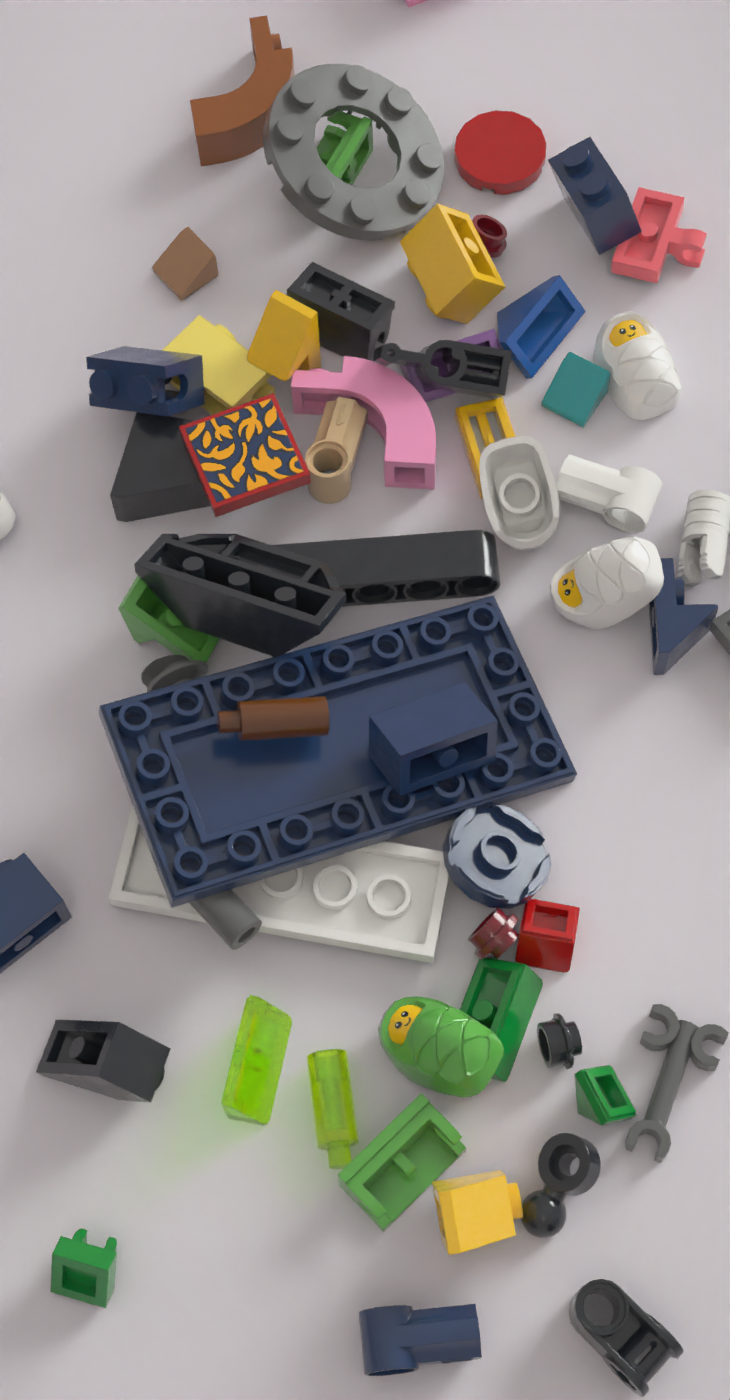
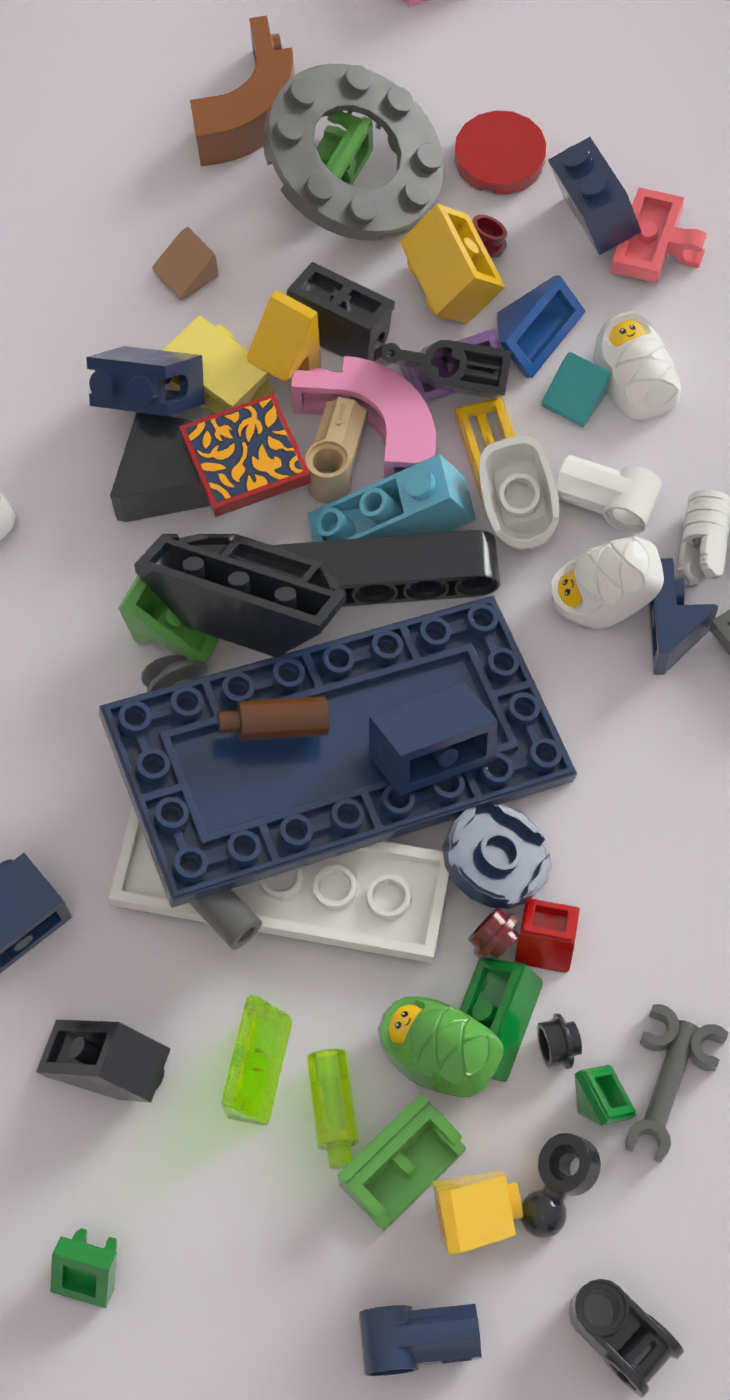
(410, 502): none -> medium azure slope

